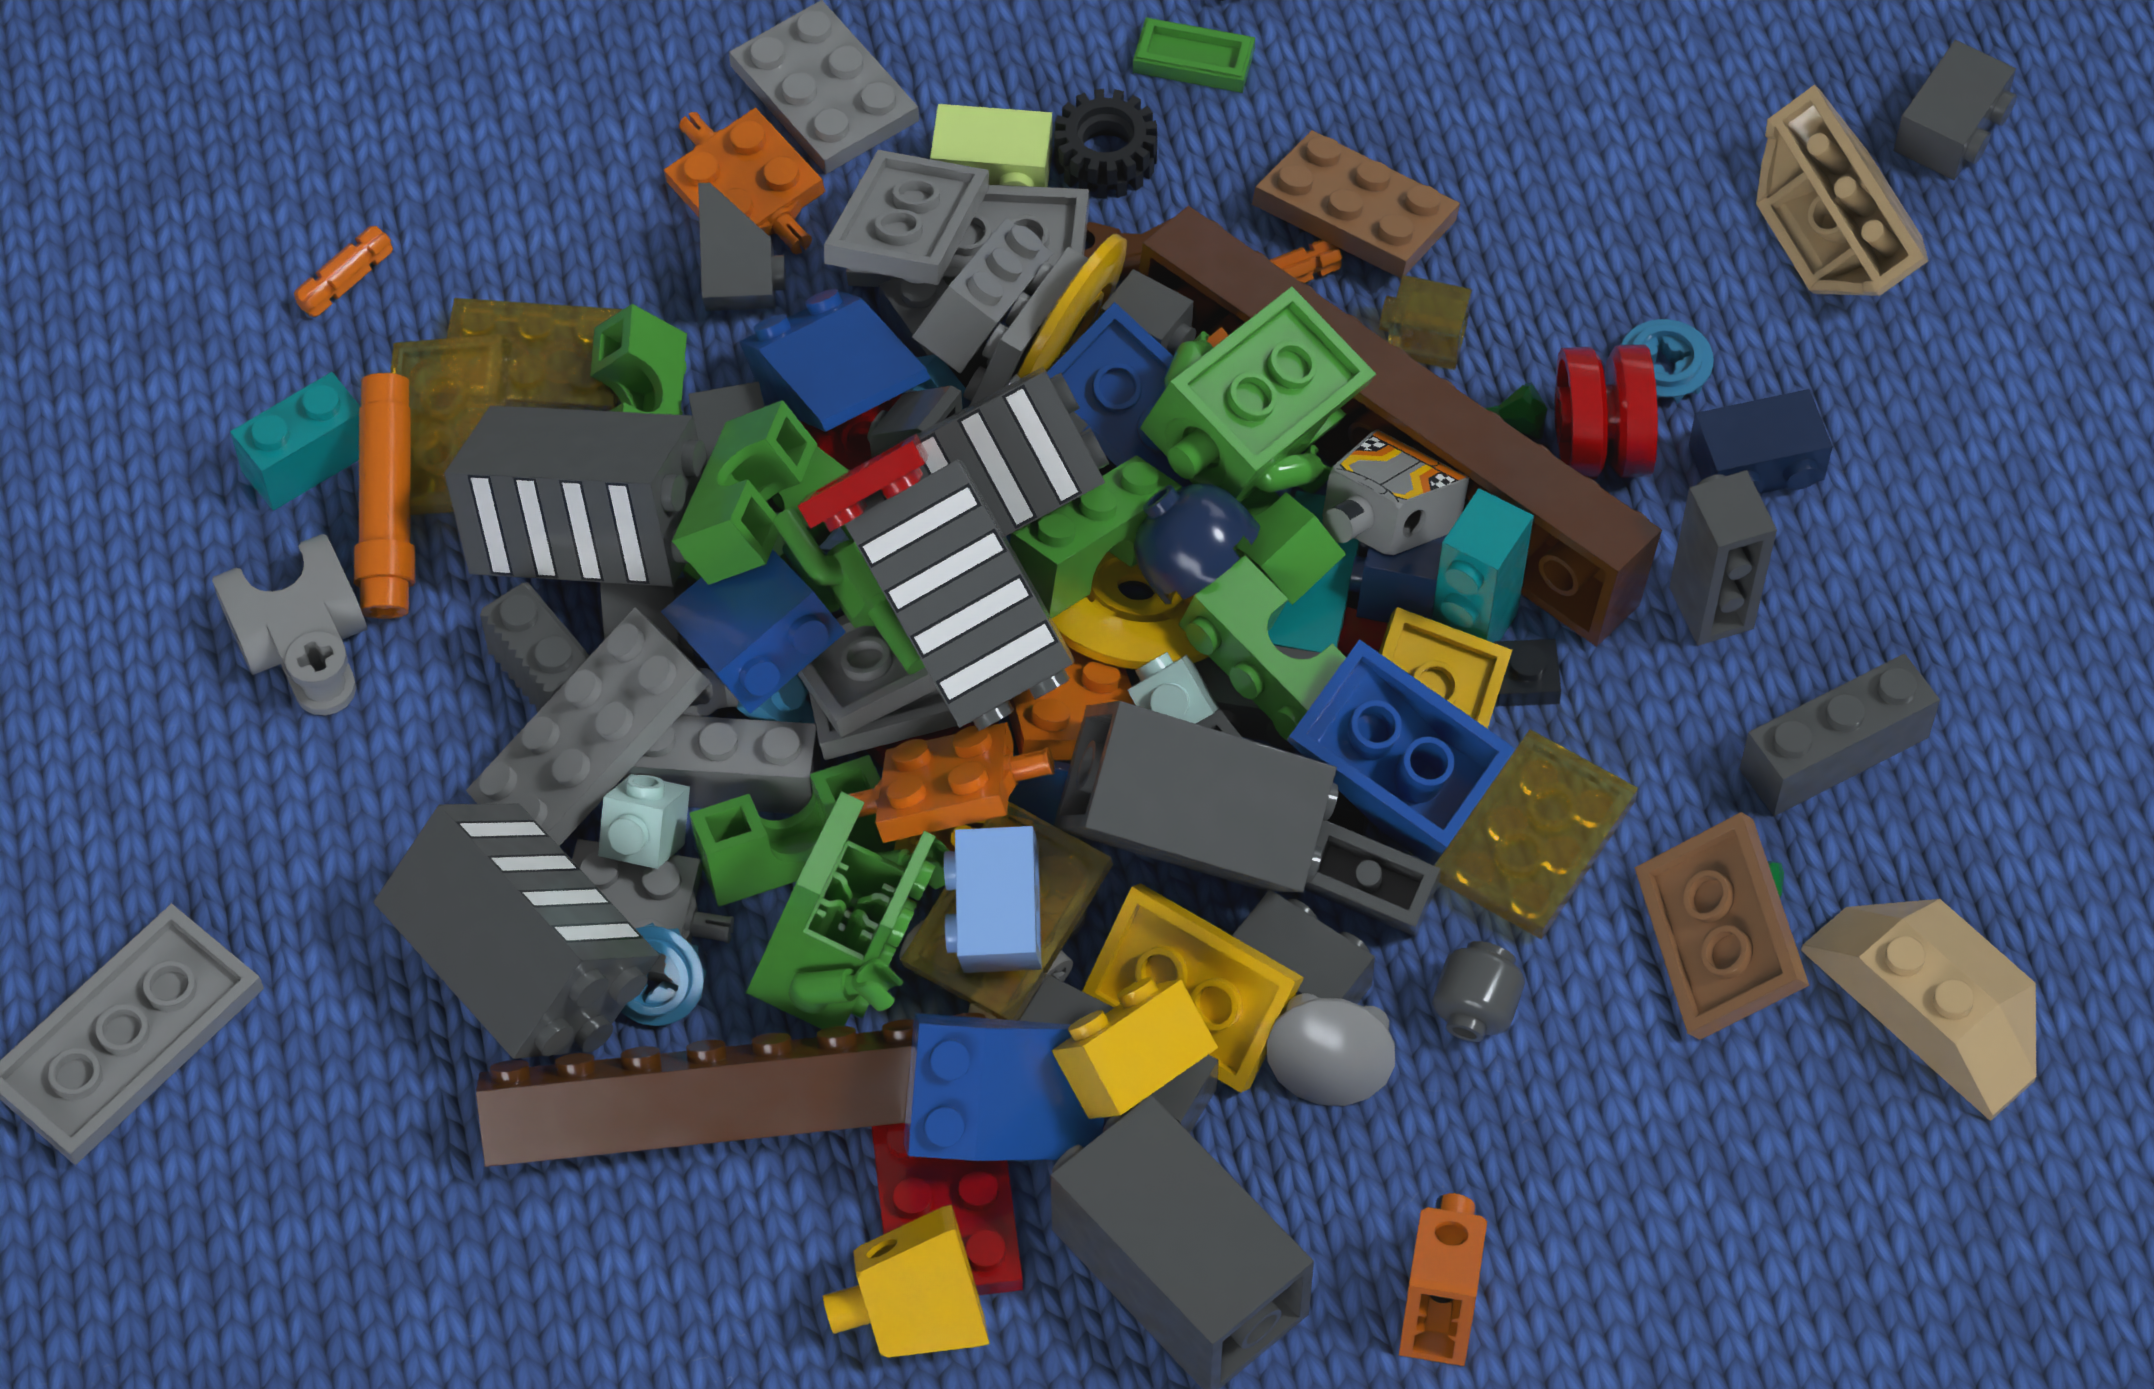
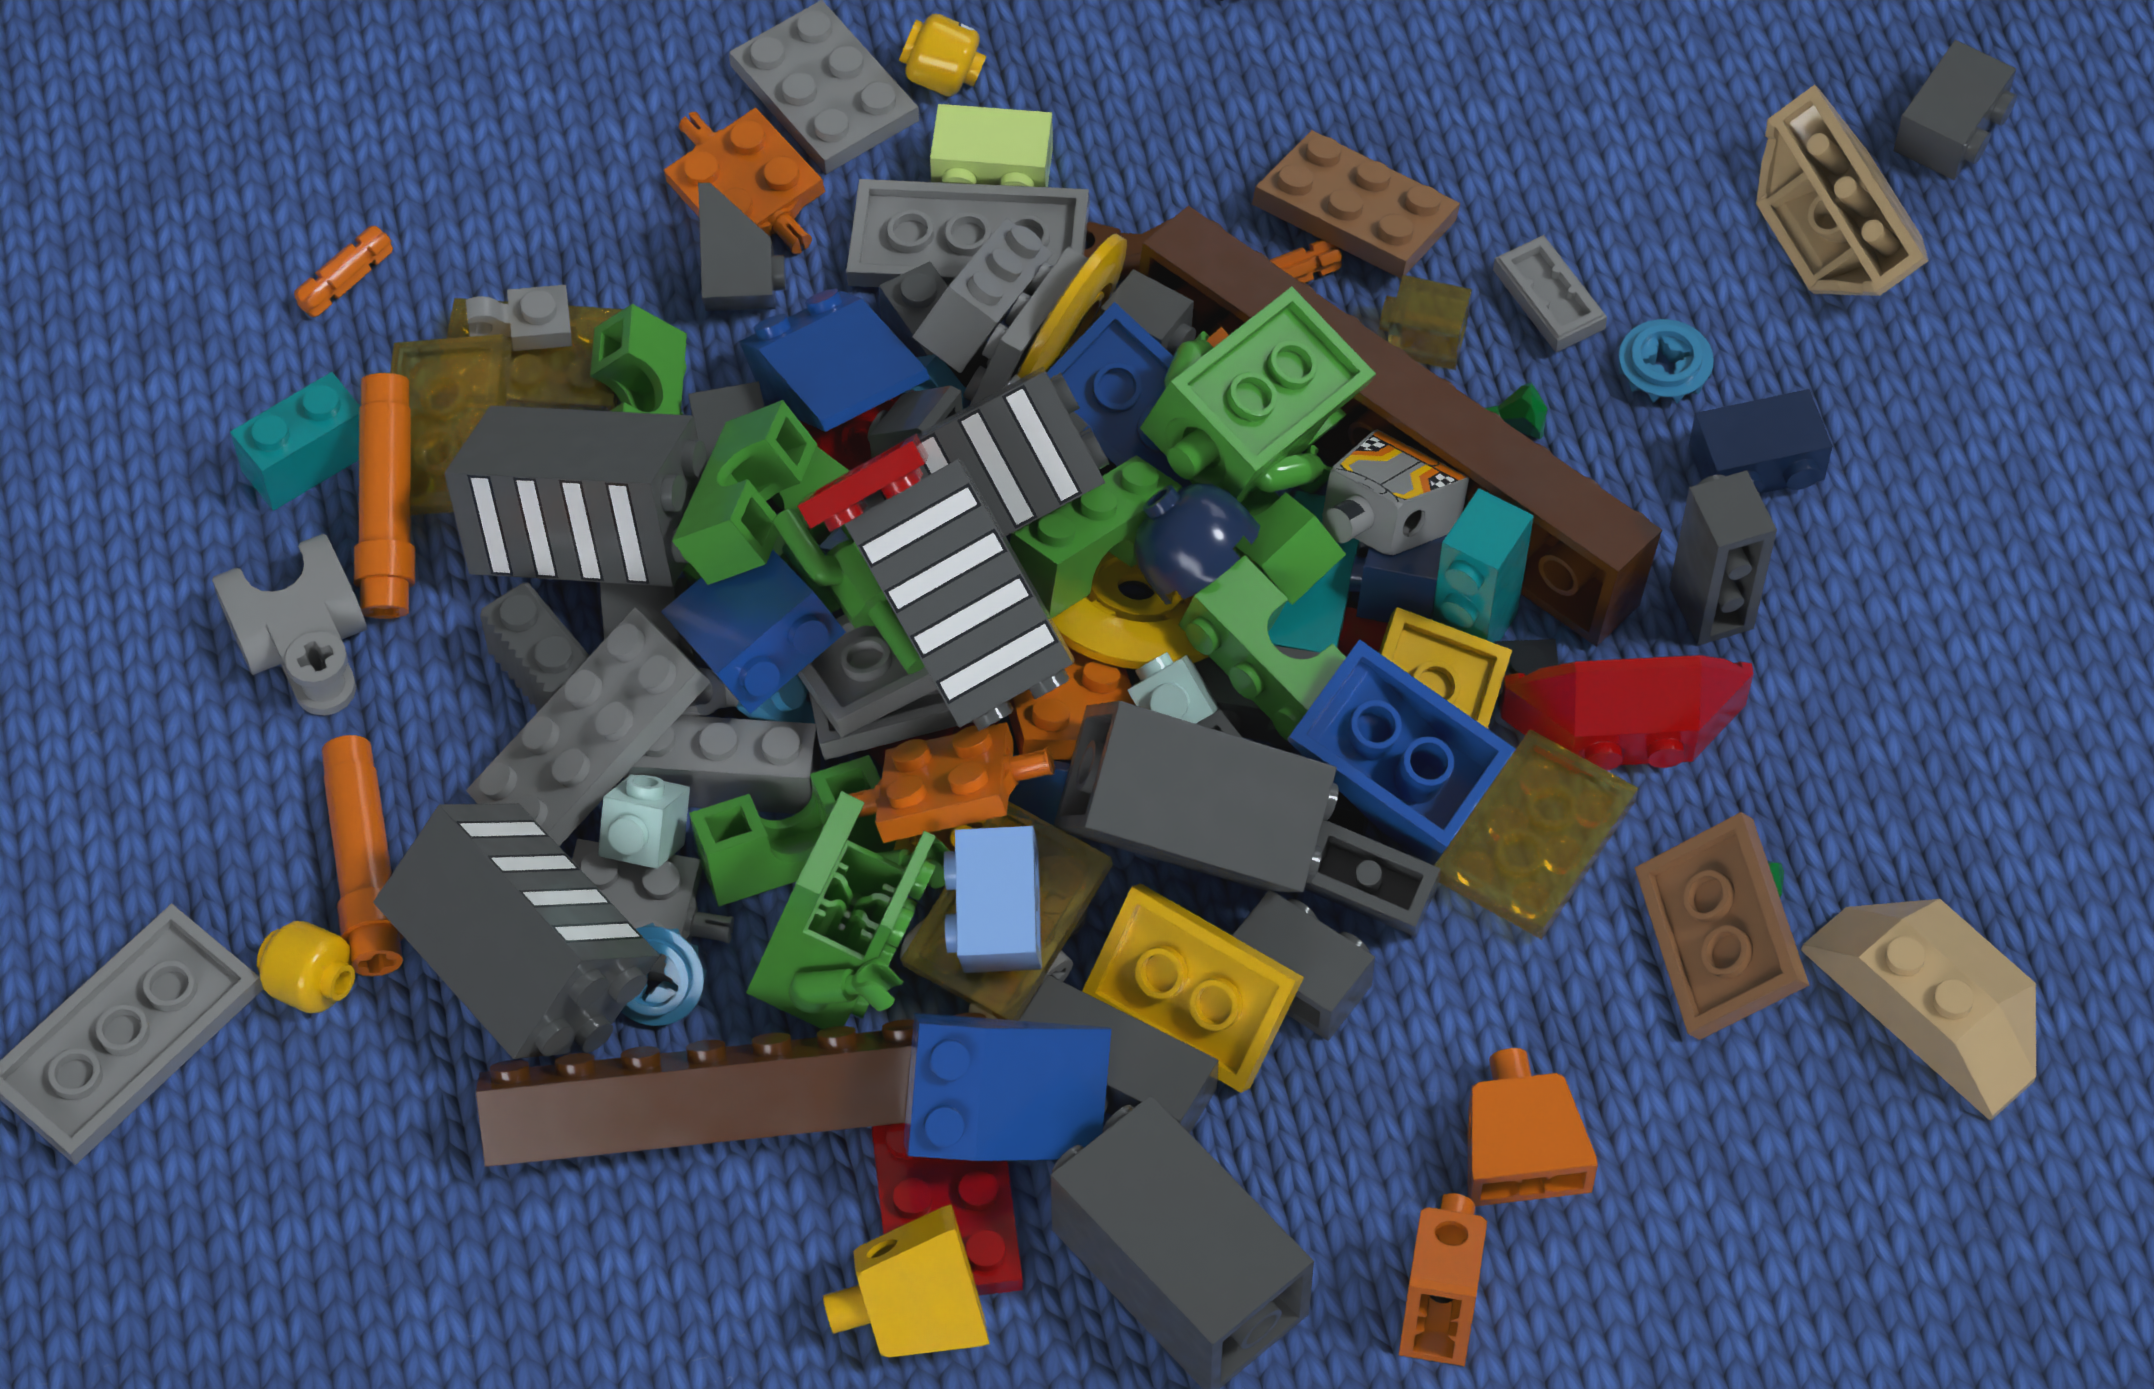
(305, 966): none -> yellow head
(360, 854): none -> orange piece
(531, 318): none -> light grey plate
(906, 217): light grey plate -> none
(942, 55): none -> yellow head
(1099, 118): black tyre -> none
(1134, 1047): yellow brick -> none
(1194, 55): bright green tile -> none
(1331, 1050): light grey dish -> none
(1478, 991): dark grey head -> none
(1525, 1136): none -> orange torso
(1549, 293): none -> light grey plate
(1607, 411): red wheel -> none
(1629, 708): none -> red wedge
(1839, 734): dark grey brick -> none

